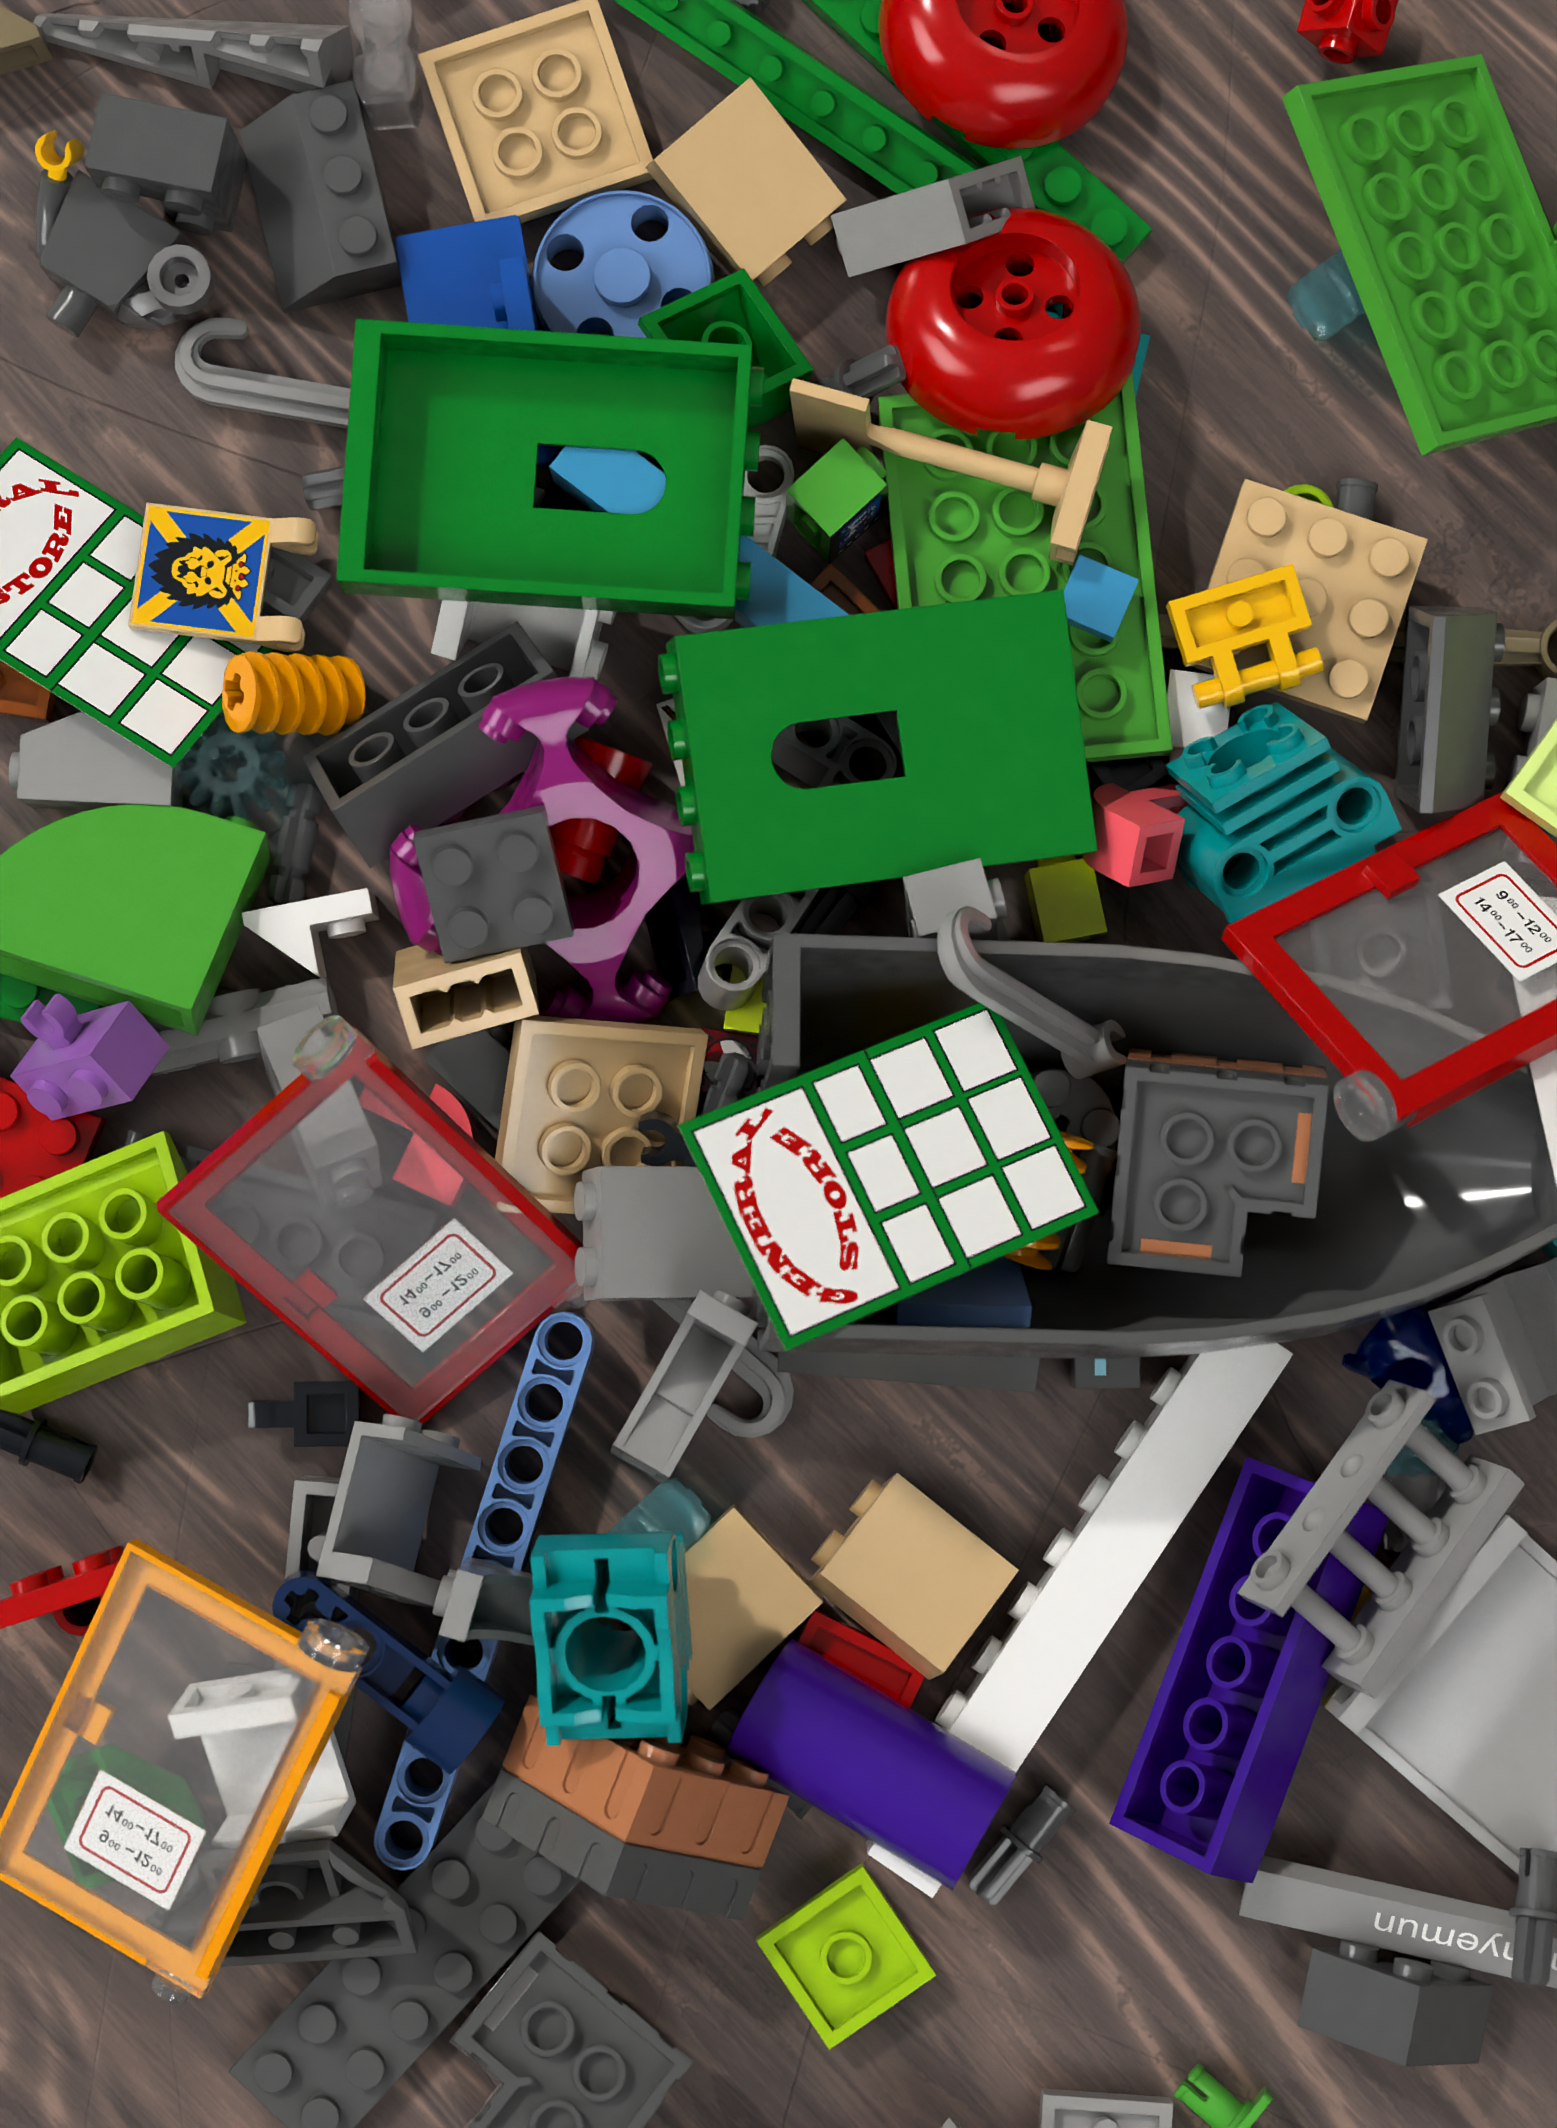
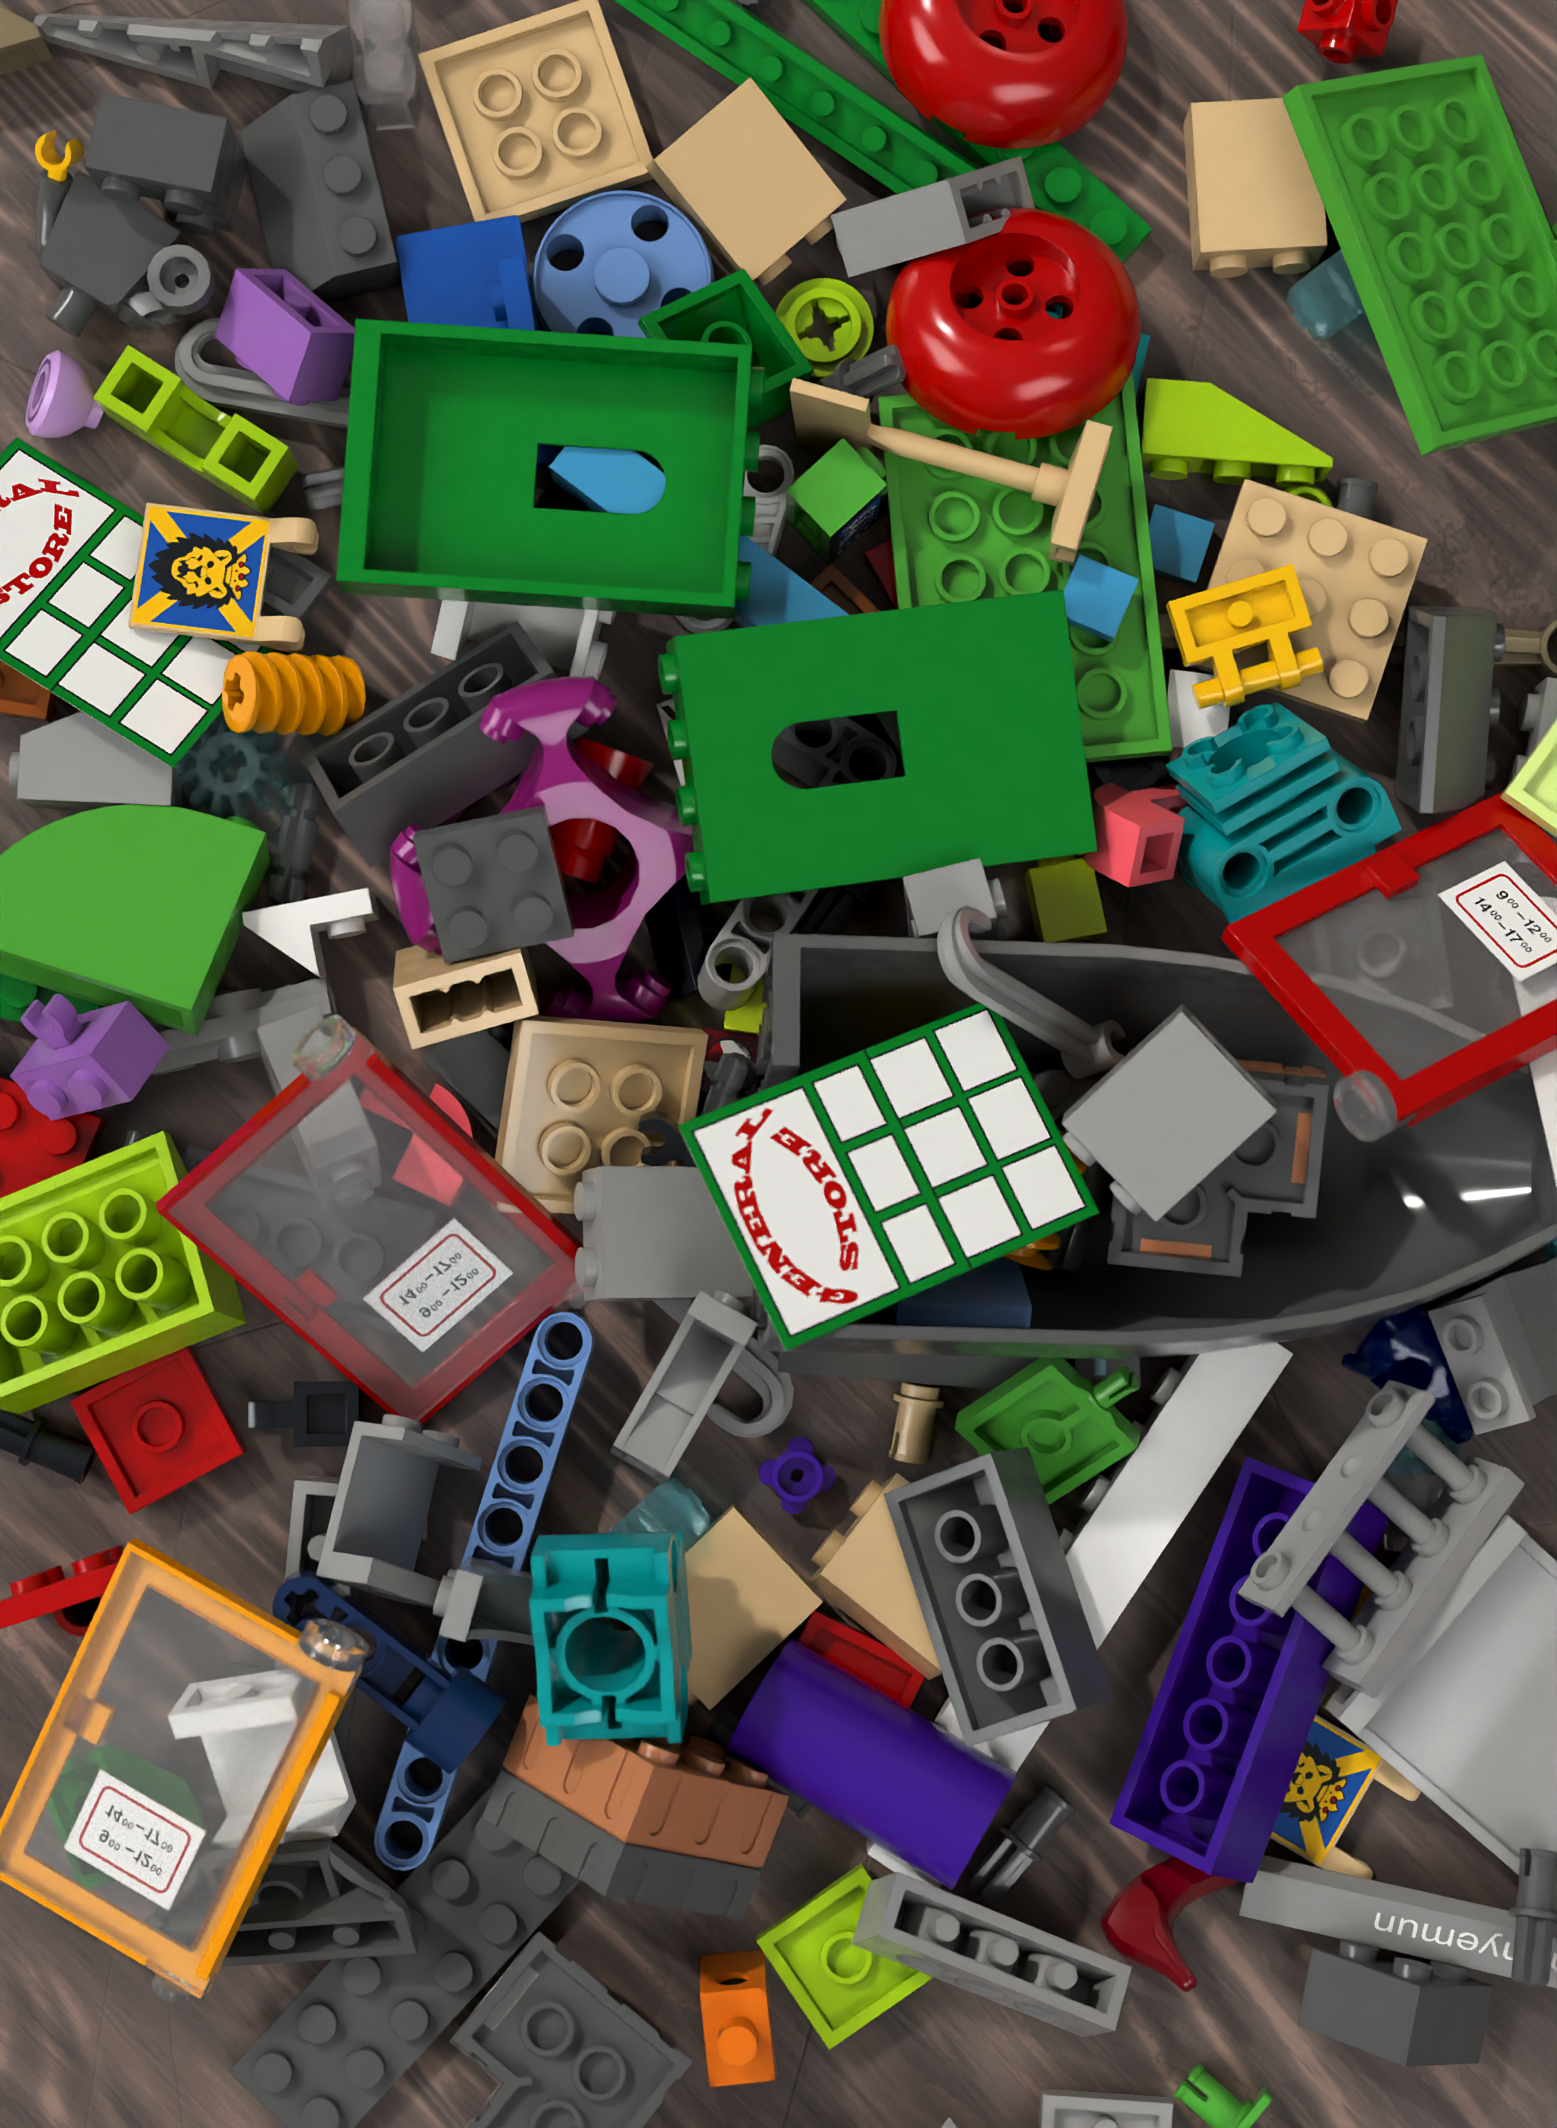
(61, 398): none -> lavender brick
(158, 1427): none -> red plate
(195, 433): none -> lime arch
(286, 335): none -> medium lavender brick
(737, 2018): none -> orange torso
(797, 1493): none -> dark purple plate
(836, 303): none -> lime gear
(914, 1422): none -> tan pin
(991, 1955): none -> light grey brick
(997, 1595): none -> dark grey slope
(1060, 1419): none -> bright green plate
(1144, 1914): none -> dark red animal
(1167, 1115): none -> light grey brick
(1178, 544): none -> dark azure tile
(1211, 432): none -> lime slope
(1250, 190): none -> tan brick
(1326, 1792): none -> flag

